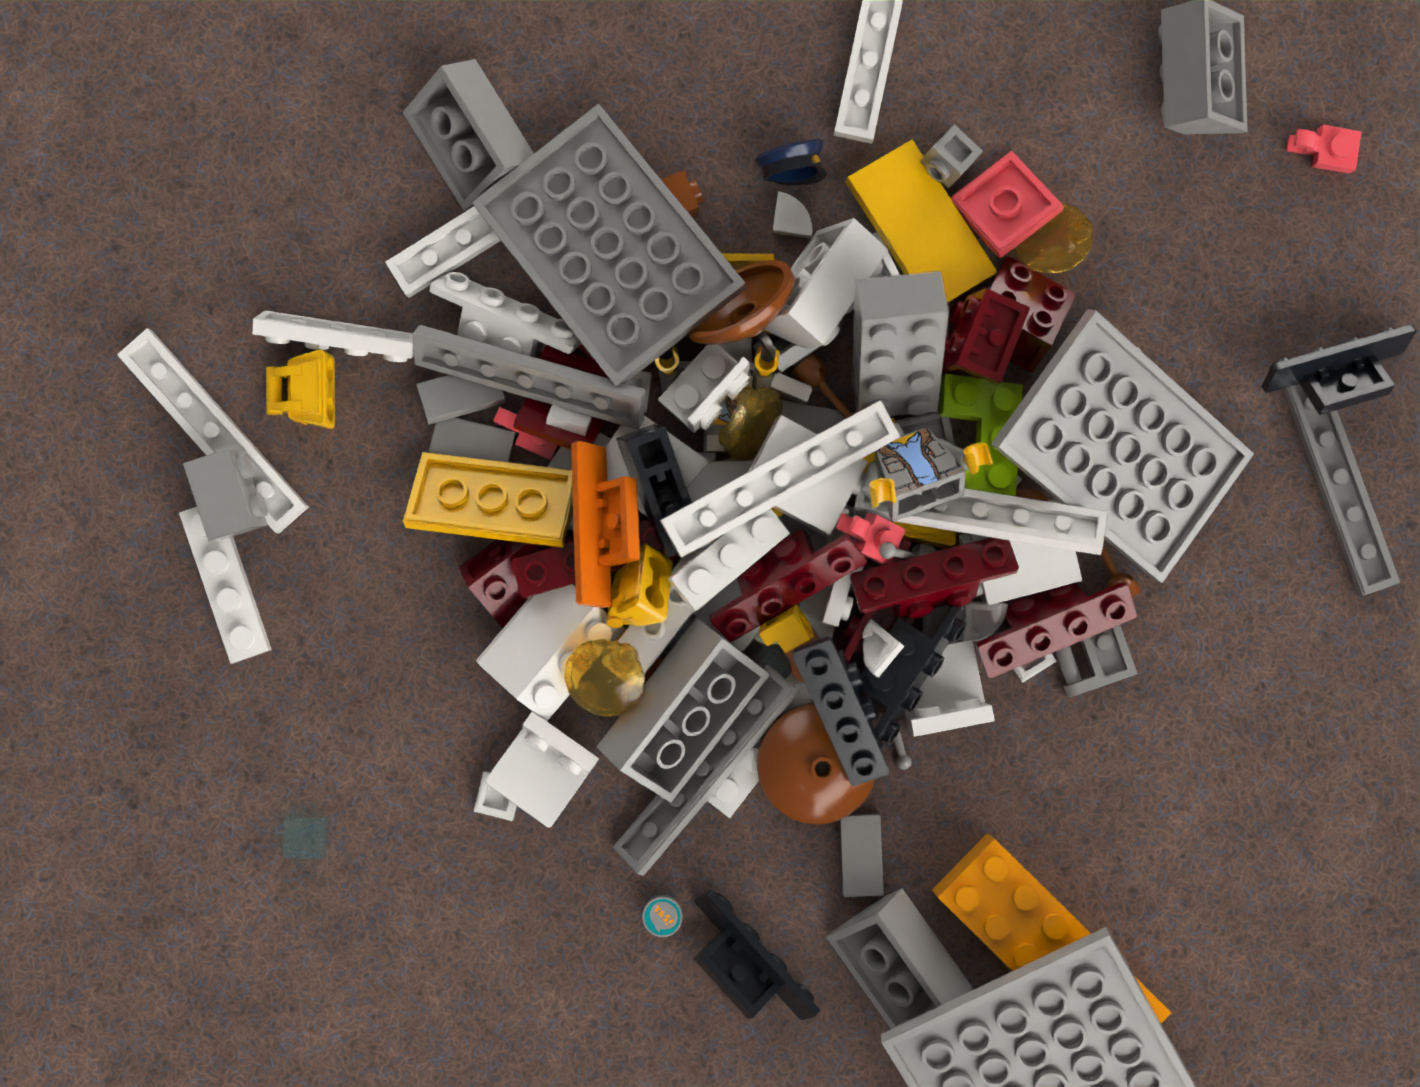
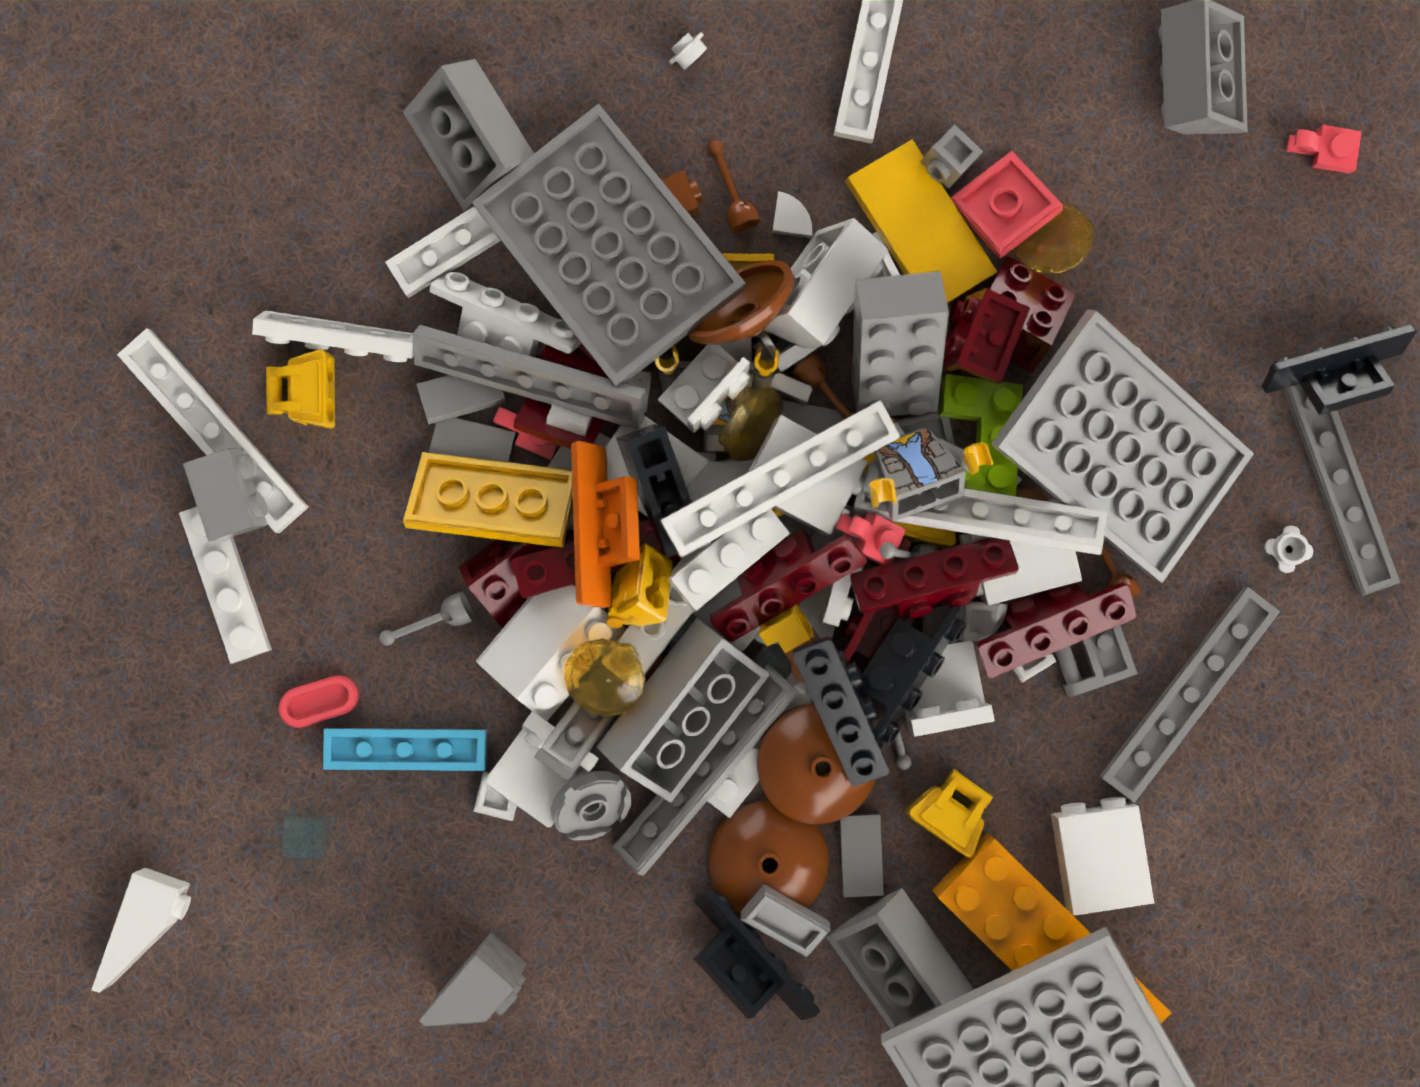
(147, 912): none -> white slope
(318, 701): none -> coral tile
(404, 749): none -> medium azure plate
(454, 611): none -> light grey hinge
(479, 987): none -> light grey slope
(571, 740): none -> light grey tile
(590, 805): none -> light grey plate
(662, 916): light grey tile -> none
(688, 50): none -> white plate
(741, 213): none -> dark orange hinge
(760, 833): none -> dark orange dish
(785, 920): none -> light grey tile
(793, 163): piece -> none
(878, 648): white tile -> none
(948, 818): none -> yellow piece
(1102, 856): none -> white brick
(1189, 694): none -> light grey plate
(1300, 549): none -> white plate

